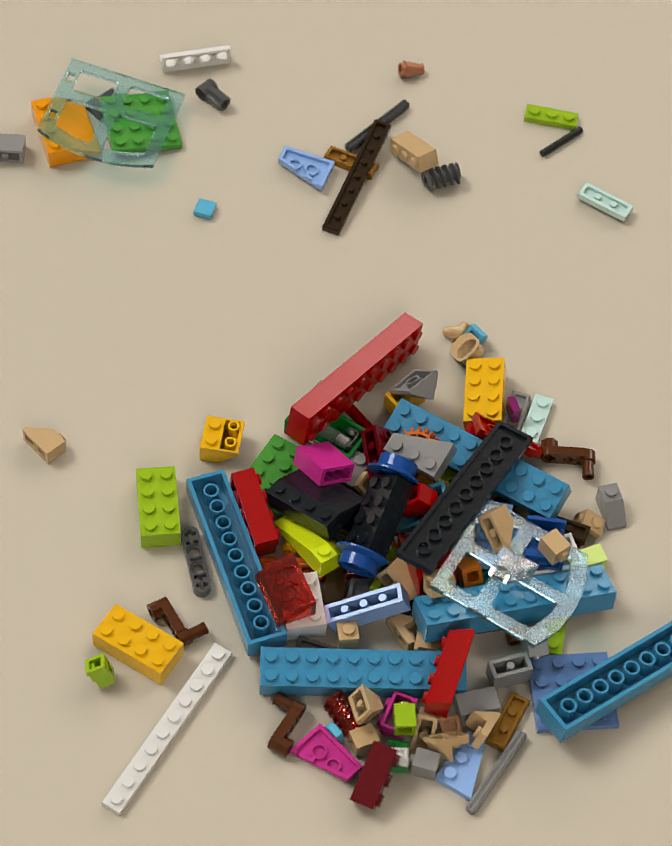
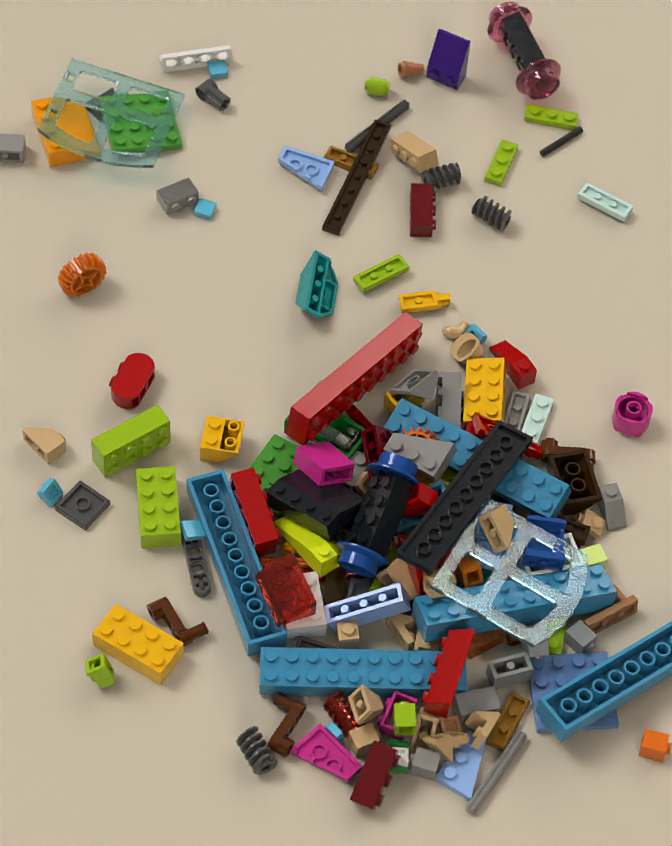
(50, 492): none -> medium azure tile
(82, 274): none -> orange gear
(82, 505): none -> dark grey tile
(131, 441): none -> lime brick
(132, 380): none -> red brick
(166, 729): white plate -> none
(177, 196): none -> light grey brick
(192, 530): none -> medium azure tile
(217, 69): none -> medium azure tile
(255, 751): none -> dark grey piece
(317, 286): none -> teal wedge
(377, 86): none -> lime brick
(381, 273): none -> lime plate
(422, 210): none -> dark red brick
(423, 301): none -> yellow hinge
(448, 59): none -> dark purple slope
(449, 398): none -> light grey wedge
(485, 642): none -> clear orange slope
(491, 213): none -> dark grey piece
(501, 162): none -> lime plate
(511, 25): none -> clear pink brick
(512, 567): clear slope -> none
(513, 409): magenta tile -> none
(518, 365): none -> red slope
(554, 547): tan brick -> none
(576, 471): none -> dark brown slope
(580, 638): none -> light grey brick
(622, 609): none -> medium nougat piece
(632, 414): none -> dark pink brick
(654, 745): none -> orange brick

